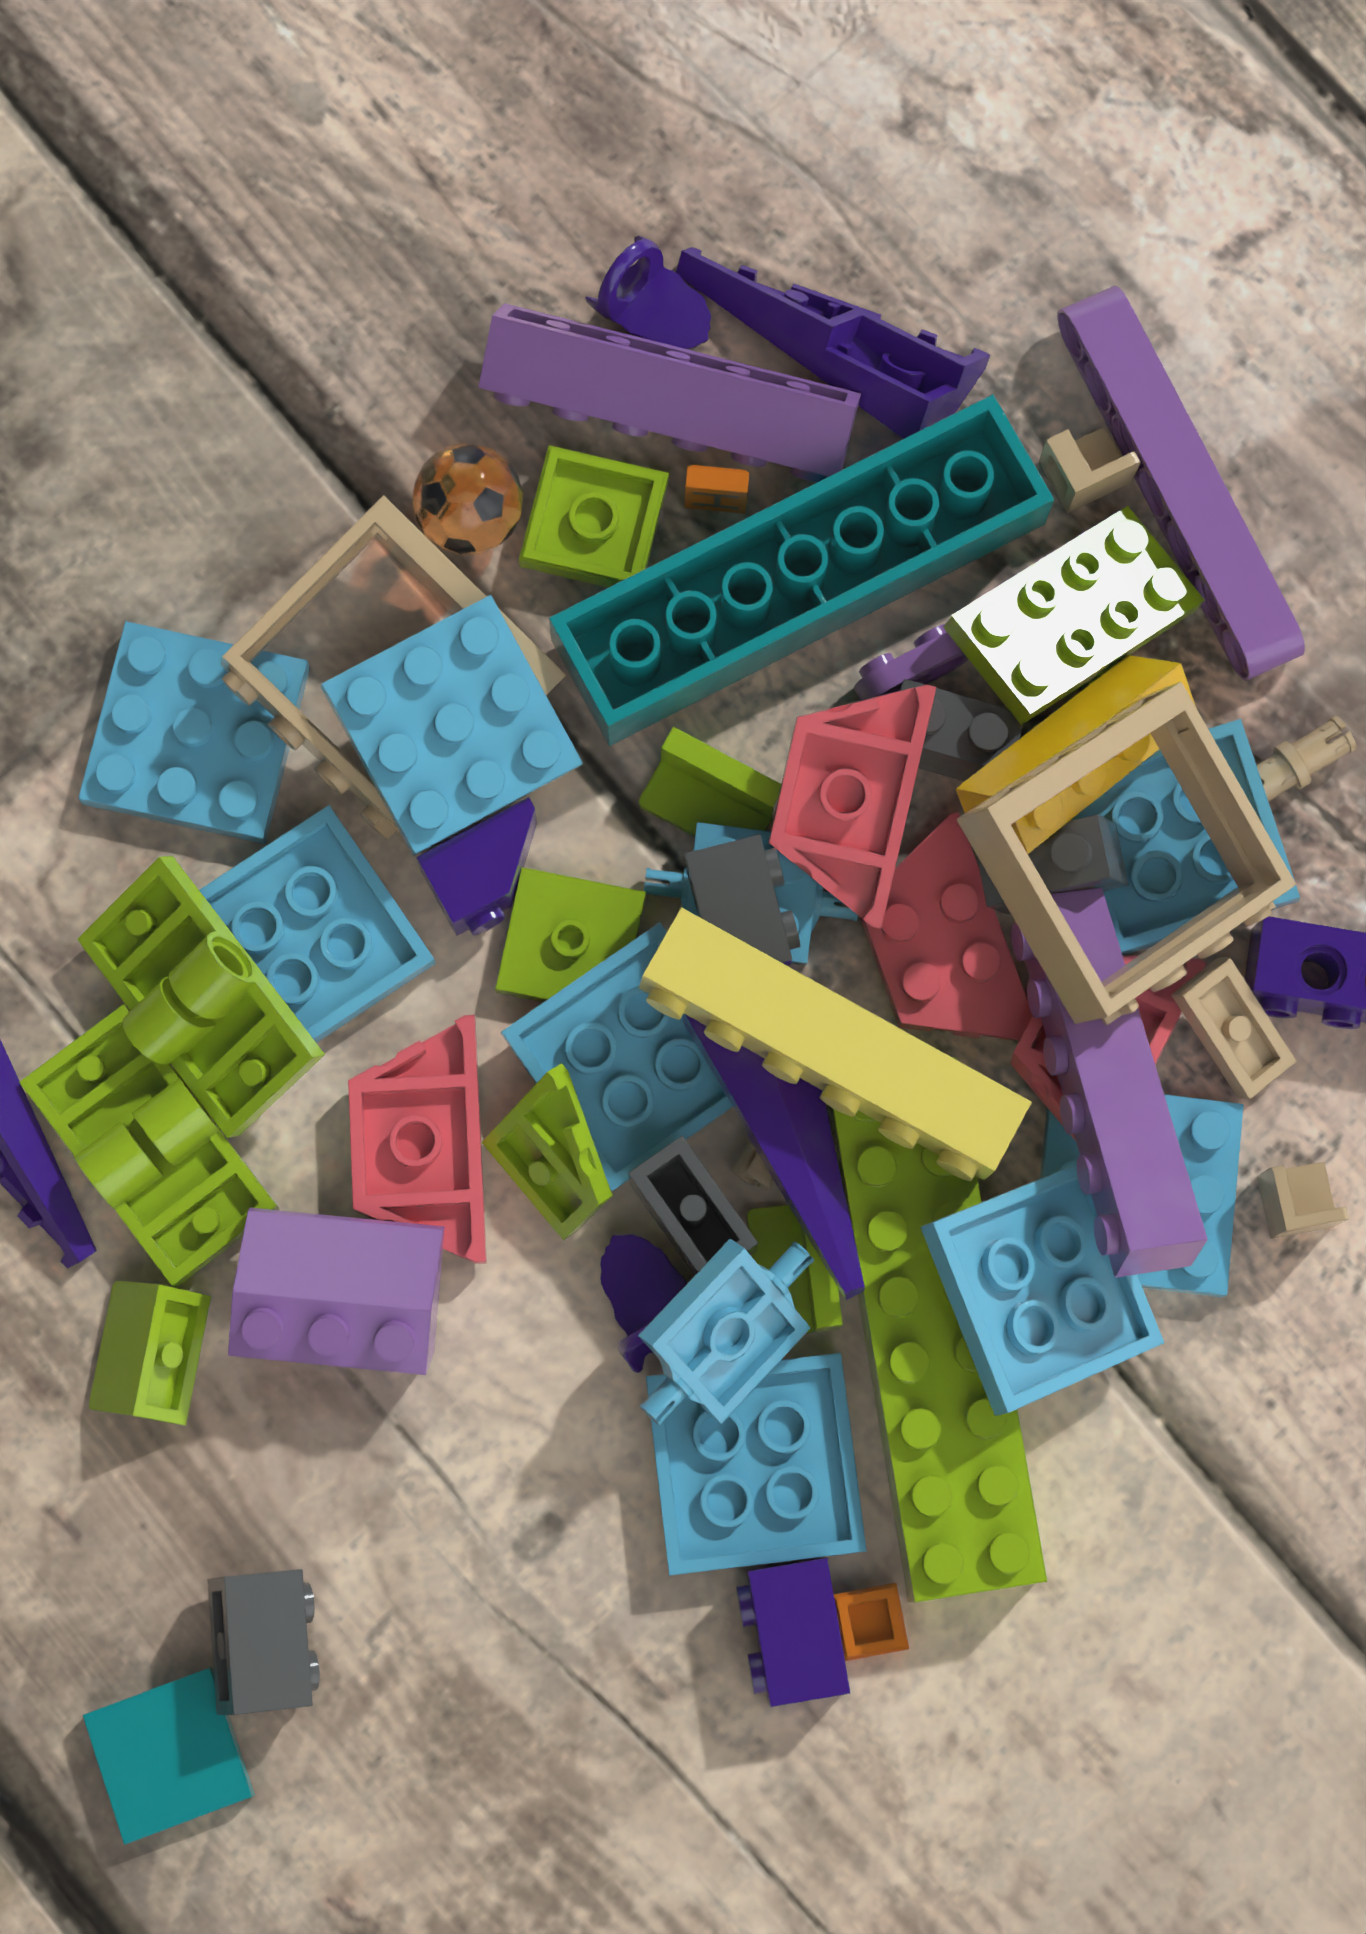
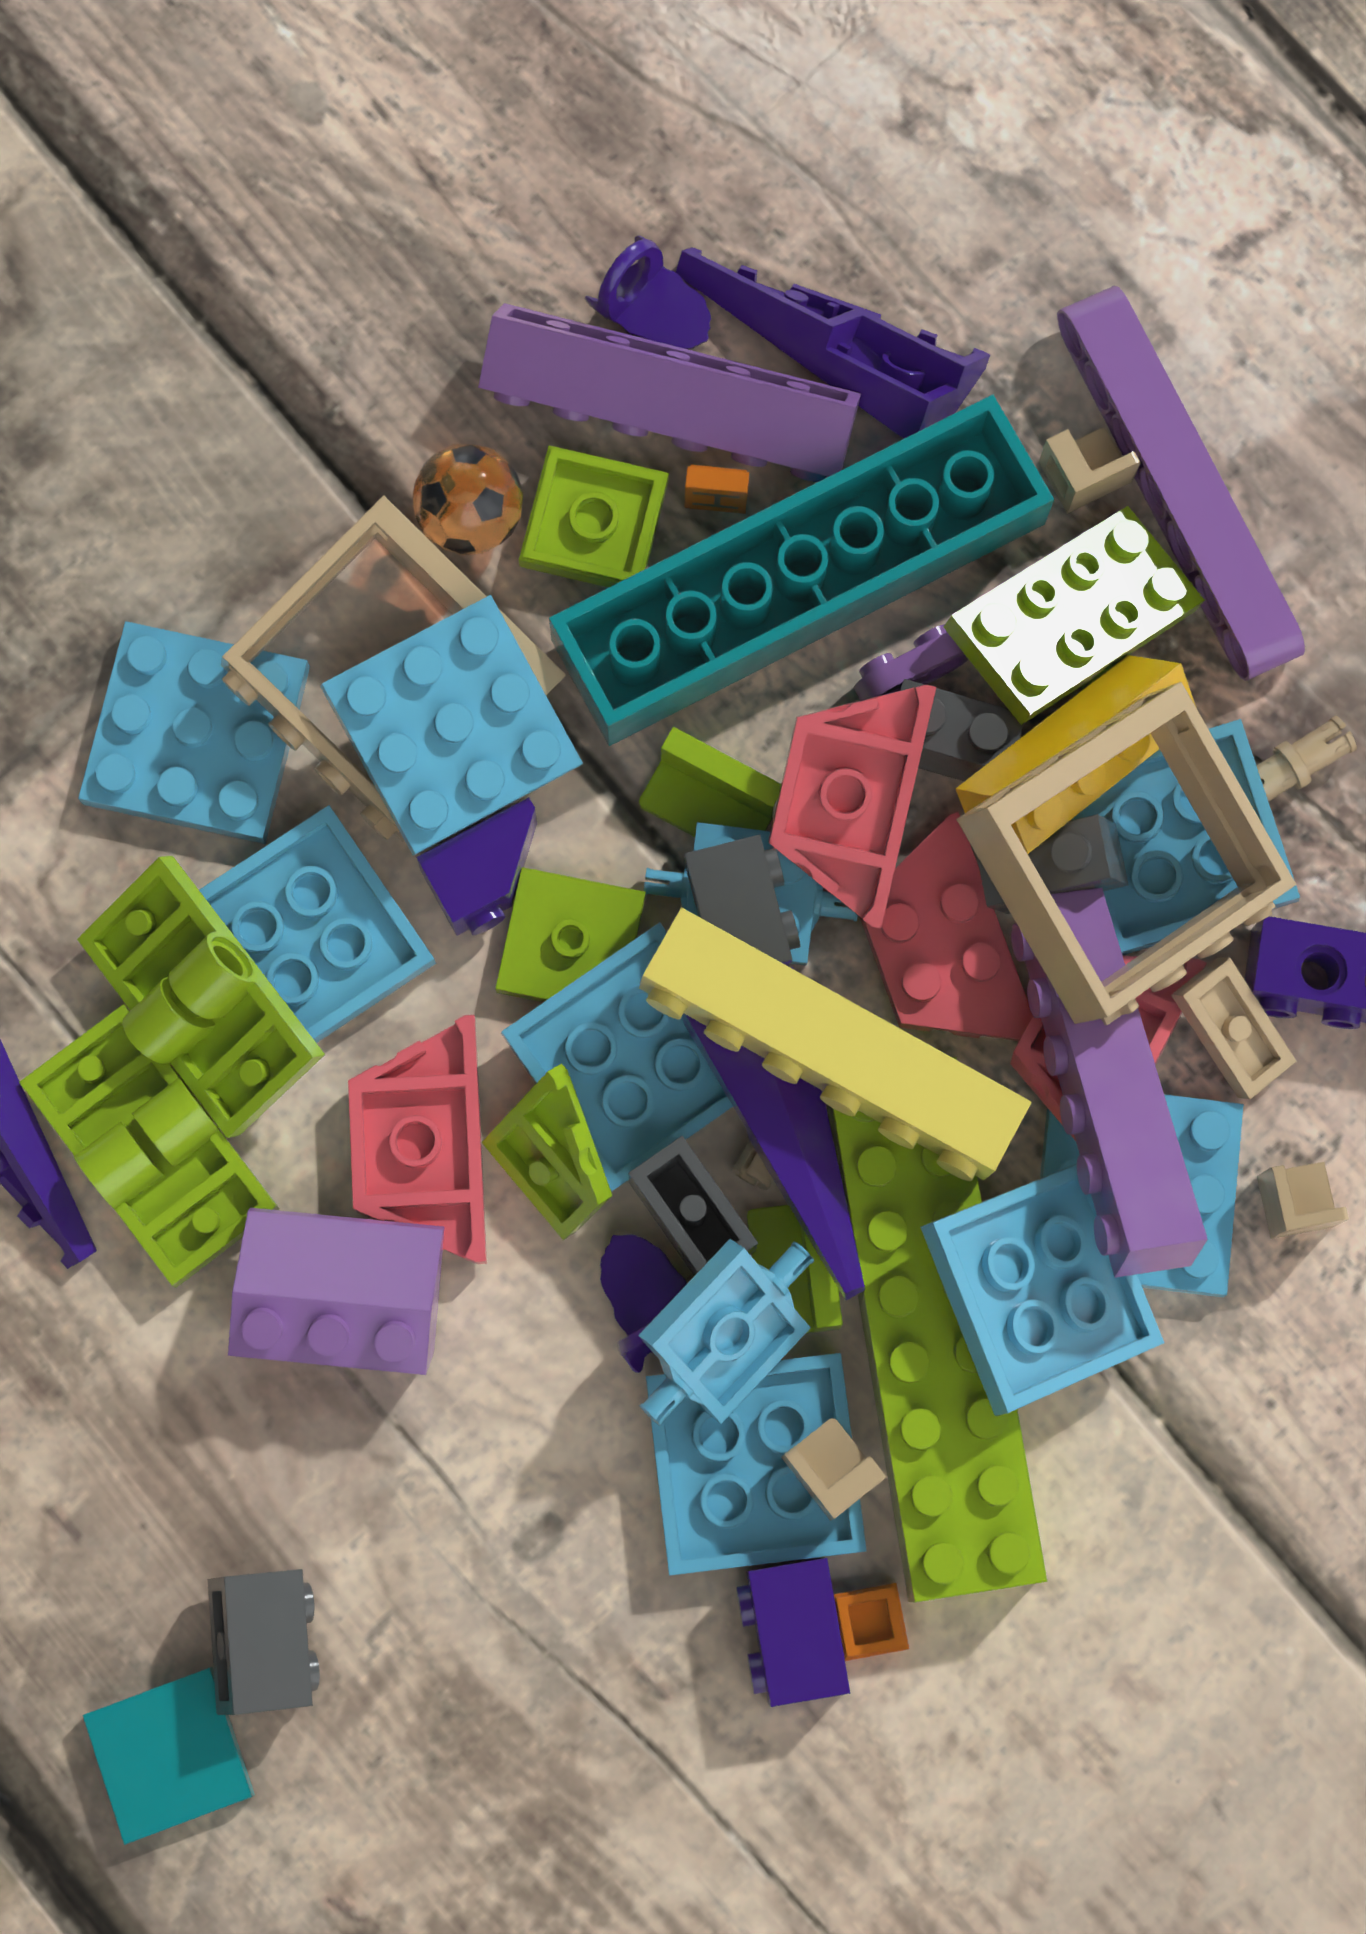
(149, 1352): lime panel -> none
(833, 1468): none -> tan panel

